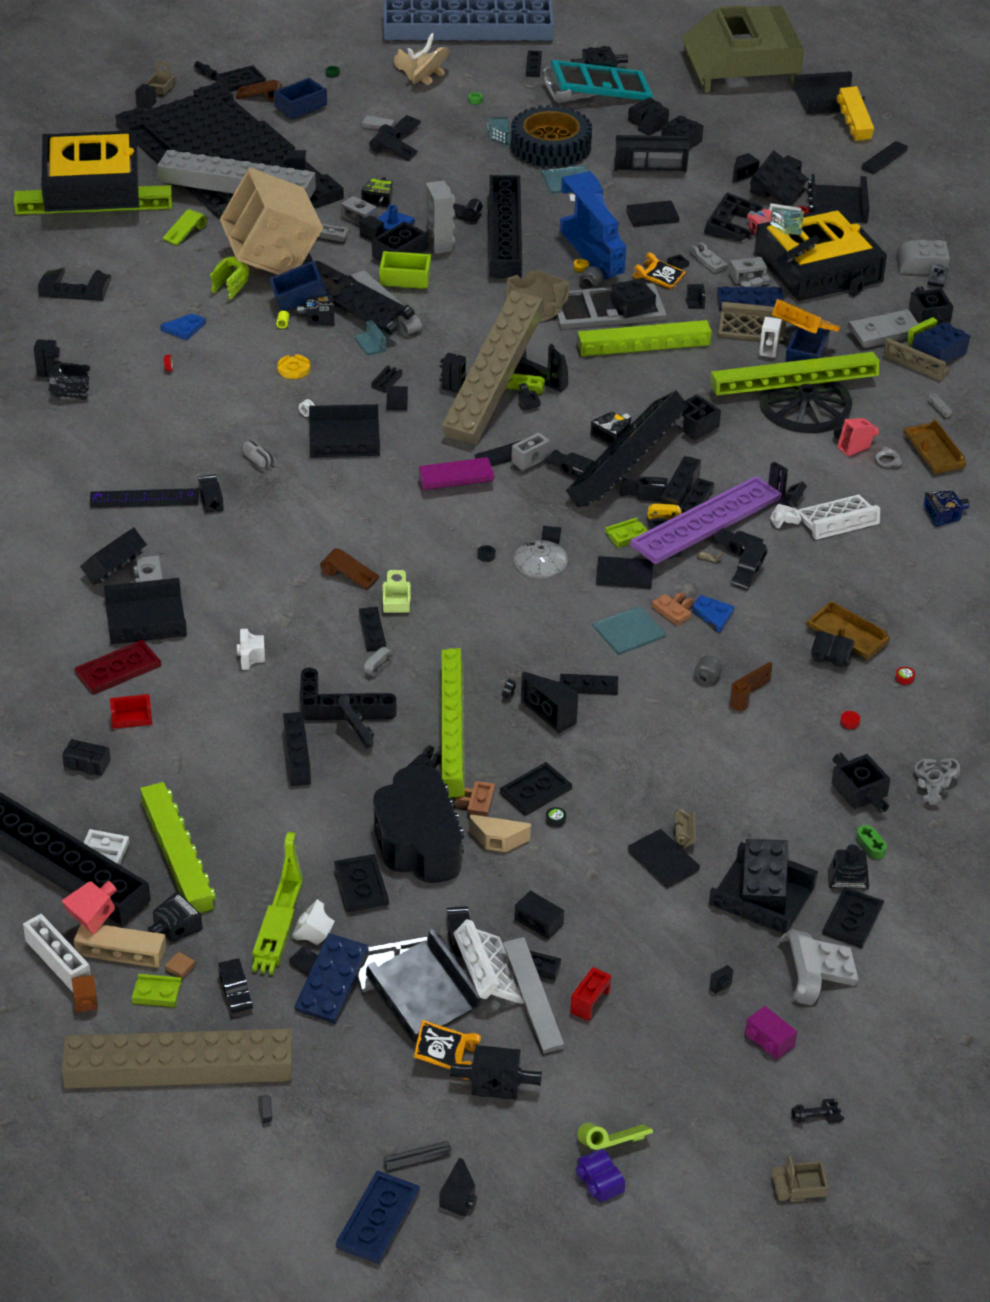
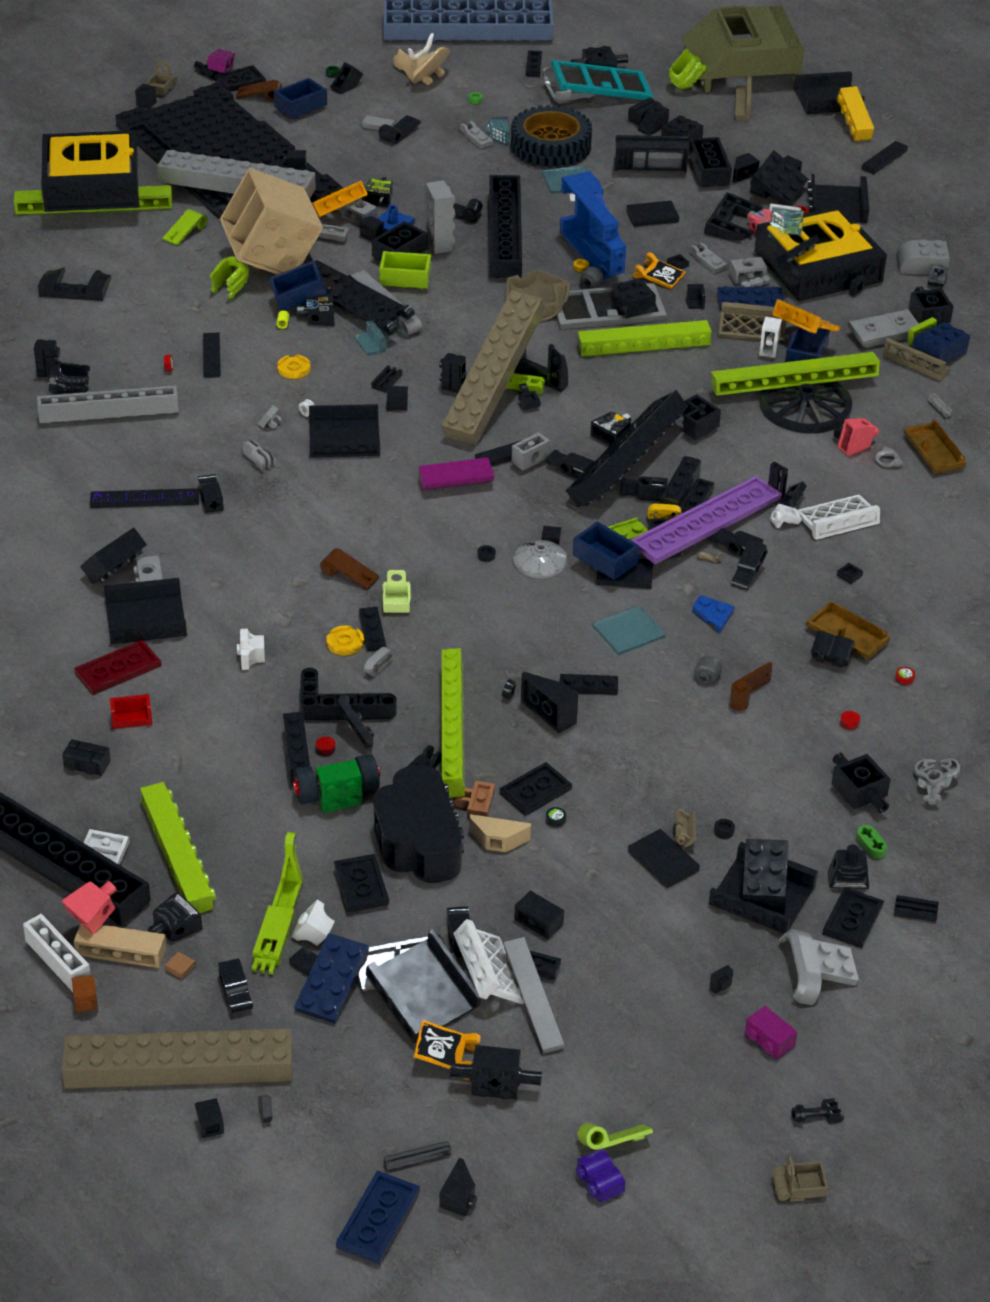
(107, 404): none -> light grey brick
(156, 990): lime plate -> none
(184, 326): blue wing -> none
(209, 1118): none -> black panel
(211, 354): none -> black tile
(220, 60): none -> magenta brick
(270, 418): none -> light grey tile
(325, 745): none -> red tile
(337, 784): none -> brick
(339, 198): none -> light orange fence
(345, 640): none -> yellow tile
(346, 79): none -> black slope
(386, 140): black door -> none
(476, 135): none -> light grey hinge
(588, 993): red panel -> none
(605, 550): none -> dark blue piece
(672, 609): nougat hinge -> none
(686, 70): none -> lime piece
(710, 161): none -> black brick
(724, 828): none -> black tile
(743, 101): none -> dark tan fence
(849, 573): none -> black tile
(917, 906): none -> black tile
(944, 506): clear blue torso -> none

